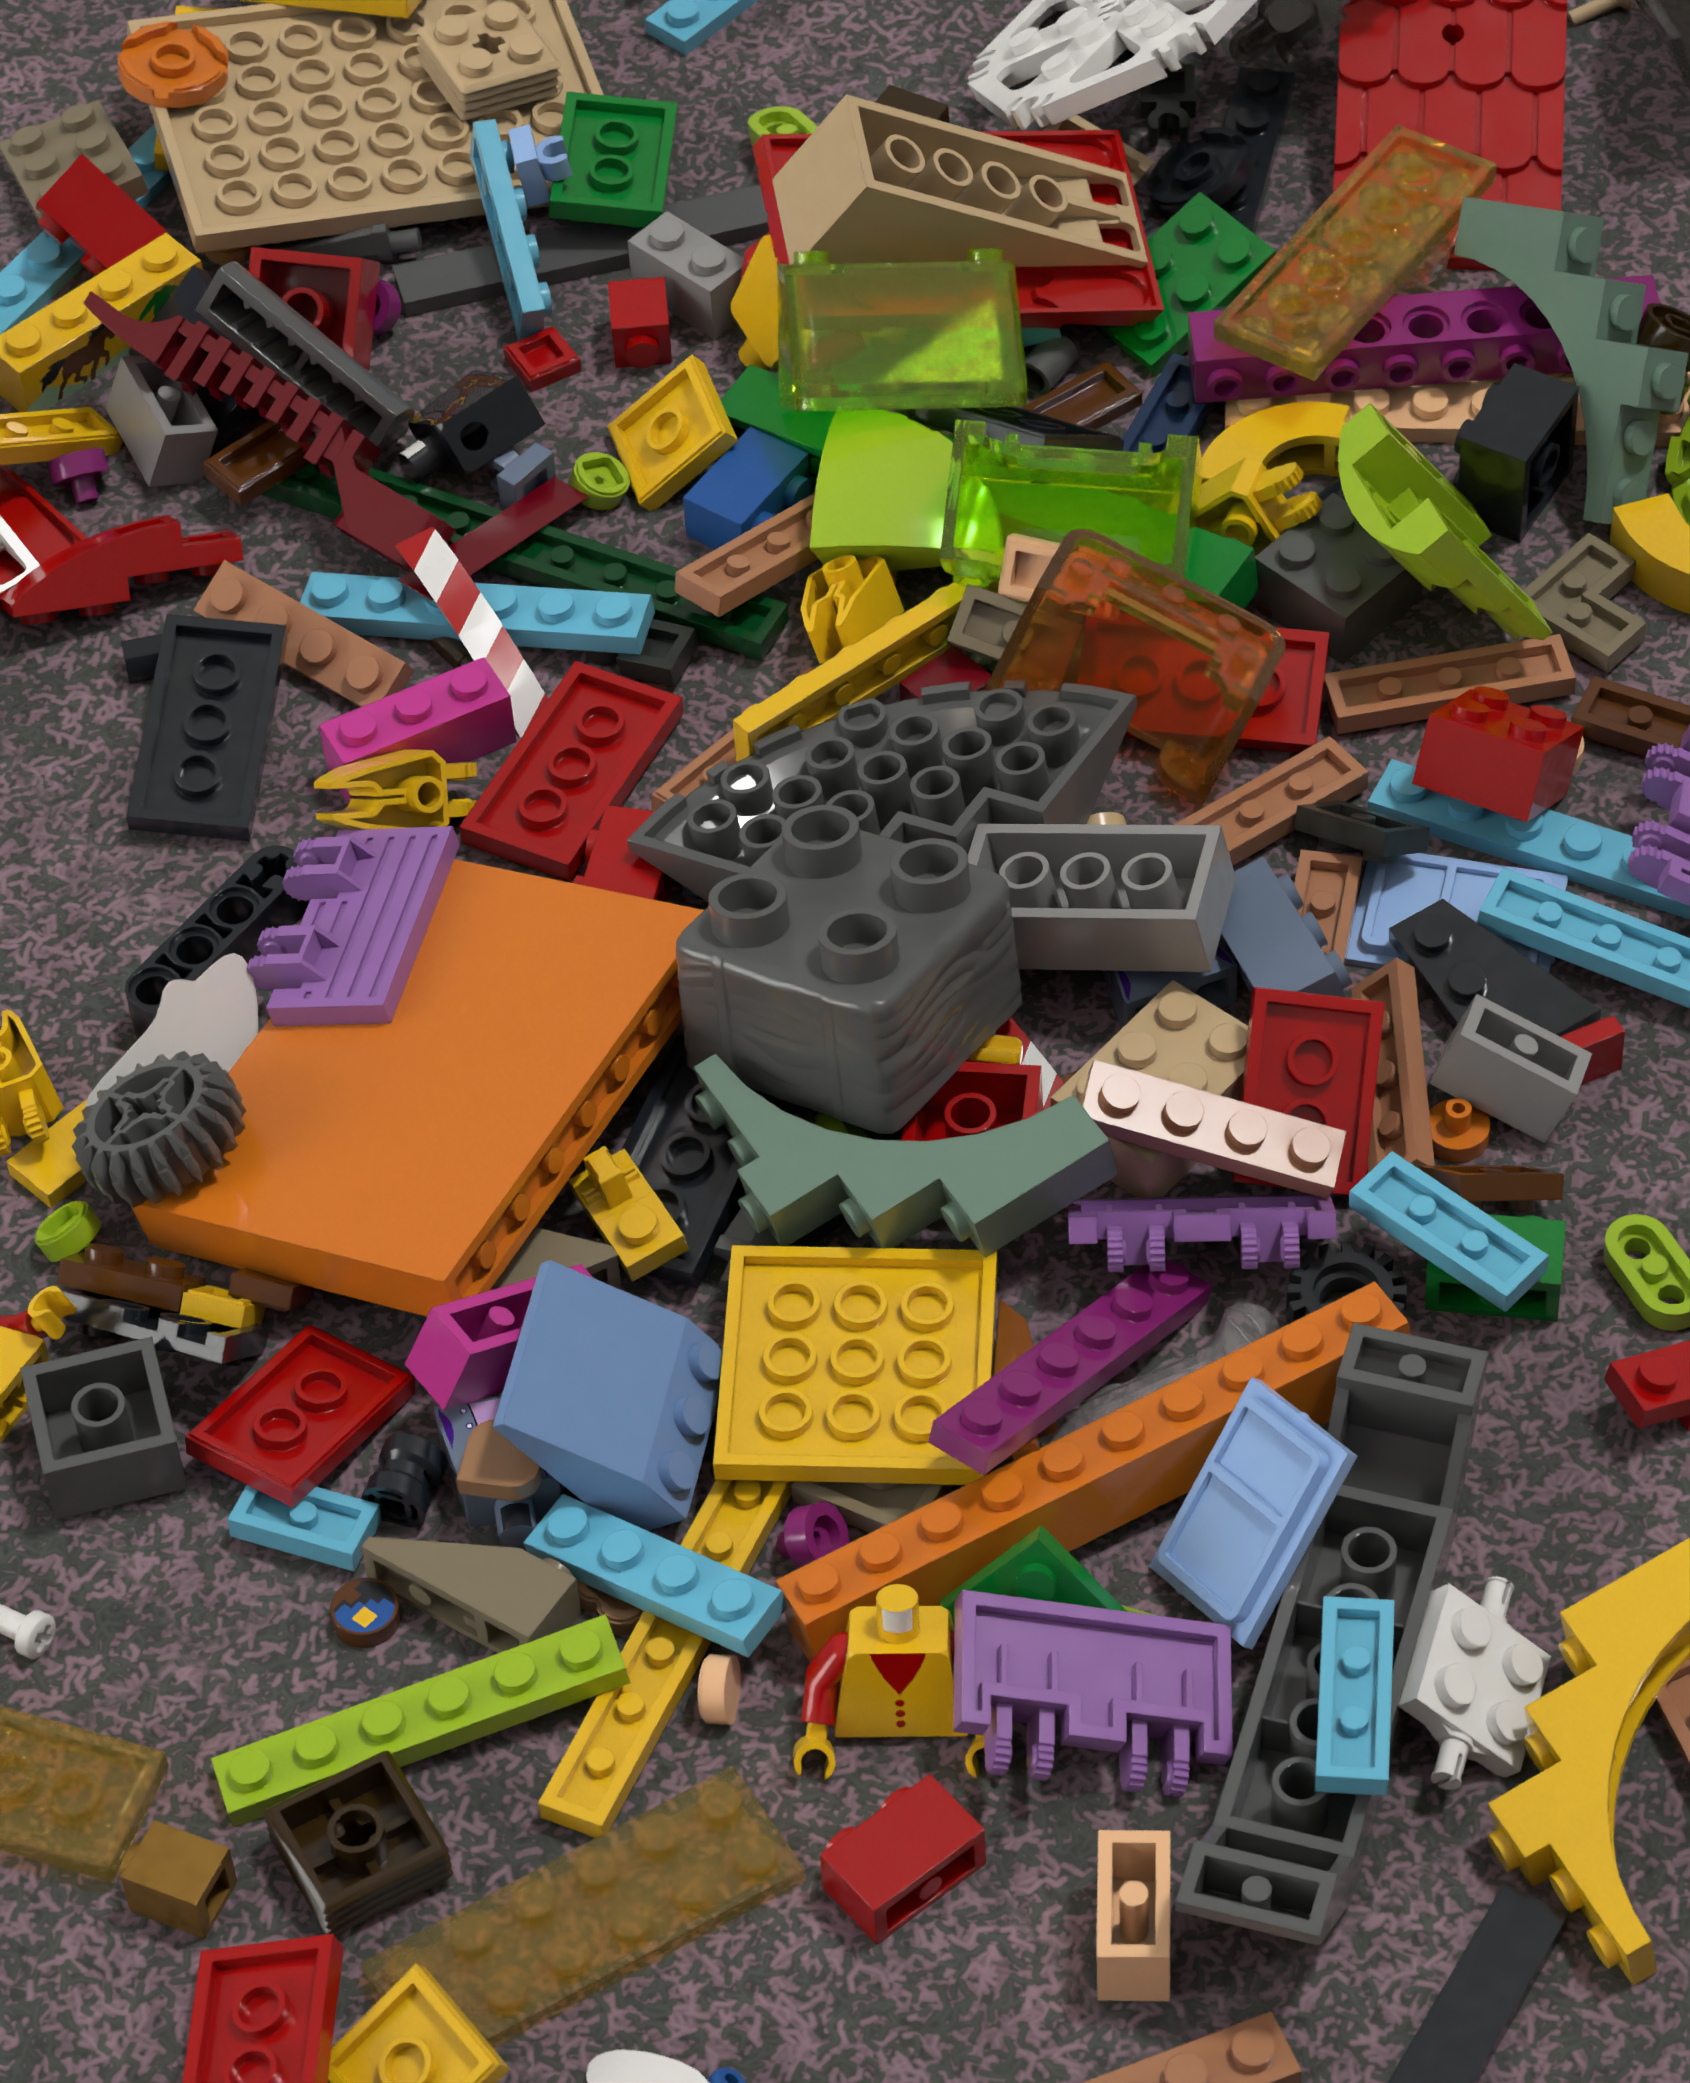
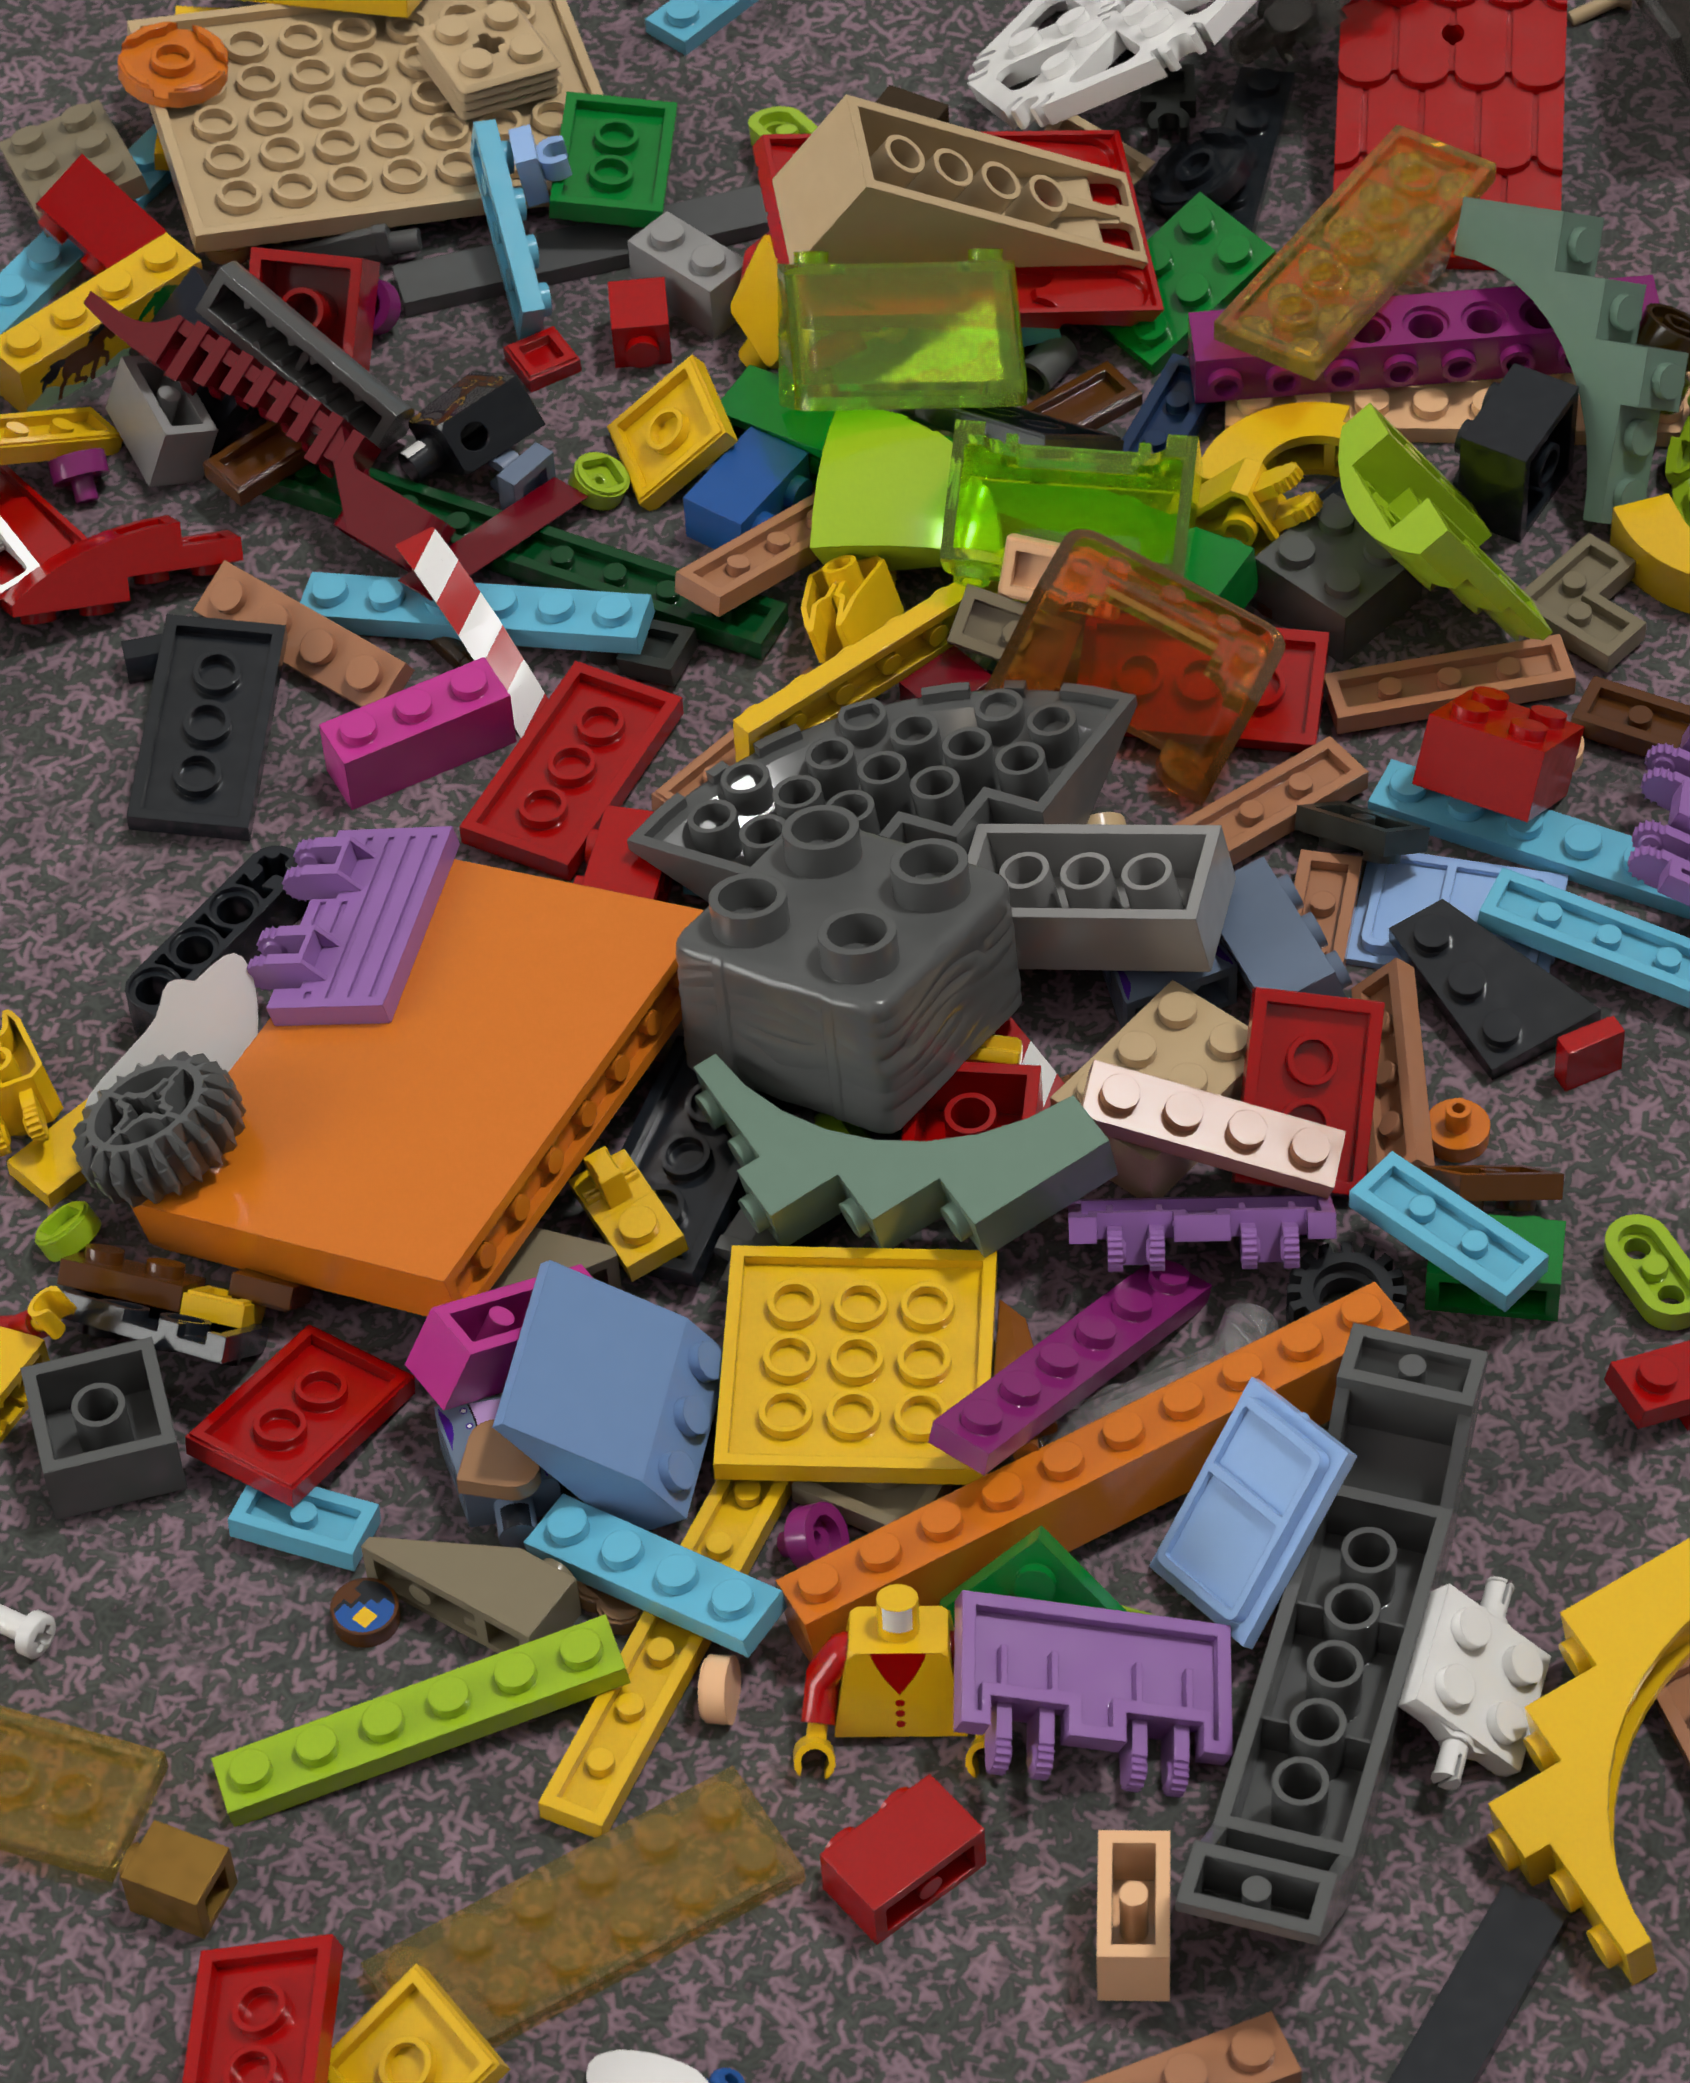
(398, 1840): dark brown brick -> none
(405, 791): yellow hinge -> none
(406, 1475): black wheel -> none
(1355, 1696): medium azure plate -> none
(1511, 1068): light grey brick -> none

